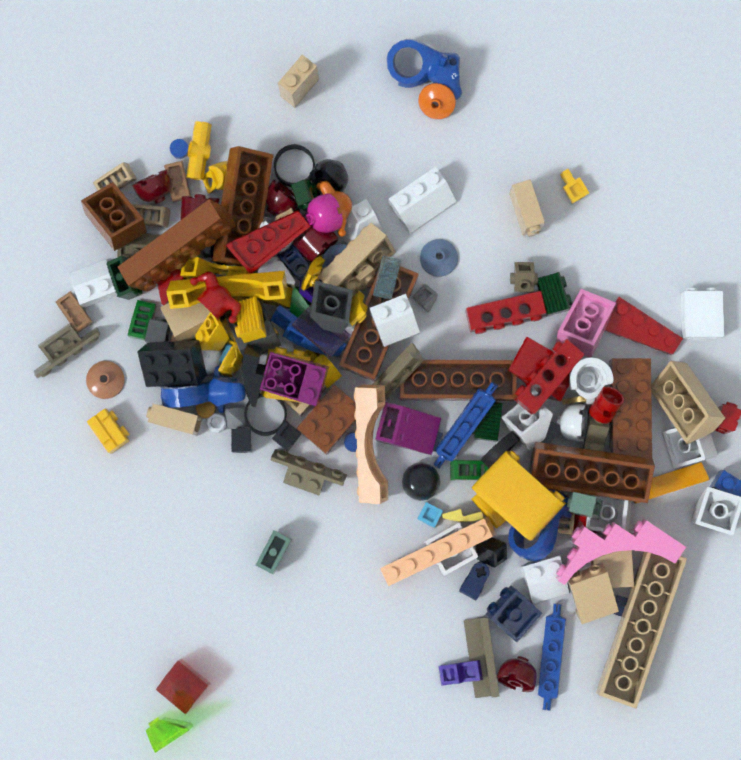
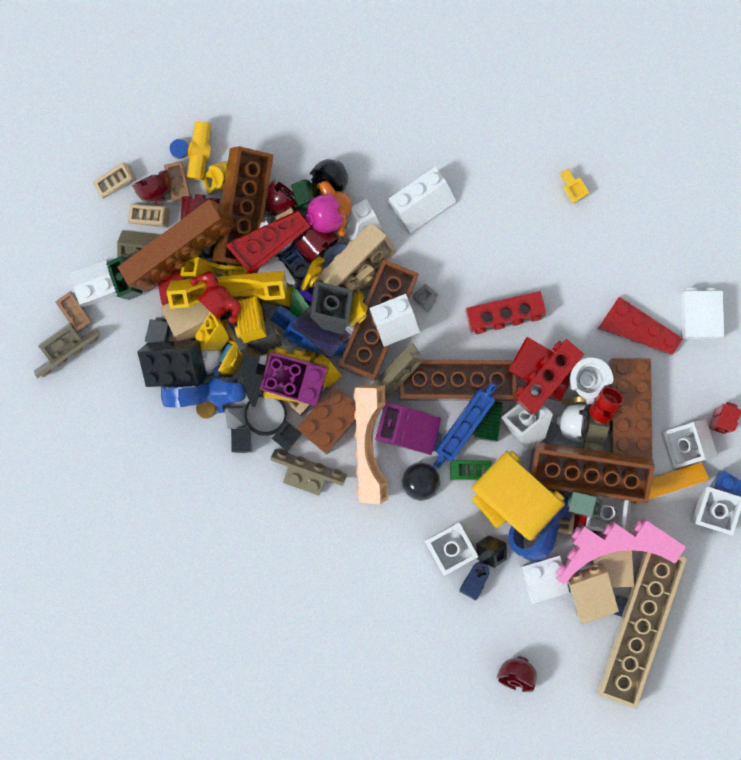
(108, 430): yellow brick -> none
(114, 216): dark orange brick -> none
(114, 381): nougat dish -> none
(131, 332): green slope -> none
(165, 731): clear neon green slope -> none
(174, 419): tan brick -> none
(183, 686): clear red slope -> none
(216, 423): white tile -> none
(273, 552): sand green brick -> none
(286, 148): black tyre -> none
(298, 81): tan brick -> none
(350, 442): blue tile -> none
(387, 277): clear light blue slope -> none
(430, 515): medium azure tile -> none
(432, 264): sand blue dish -> none
(436, 67): blue animal -> none
(438, 551): light nougat arch -> none
(442, 95): orange dish -> none
(458, 517): light yellow slope -> none
(460, 672): dark purple slope -> none
(480, 648): dark tan panel -> none
(496, 451): black tyre -> none
(513, 613): dark blue plate -> none
(523, 277): dark tan brick -> none
(526, 208): tan brick -> none
(551, 657): blue plate -> none
(554, 294): dark green brick -> none
(586, 321): bright pink slope -> none
(686, 402): tan slope -> none

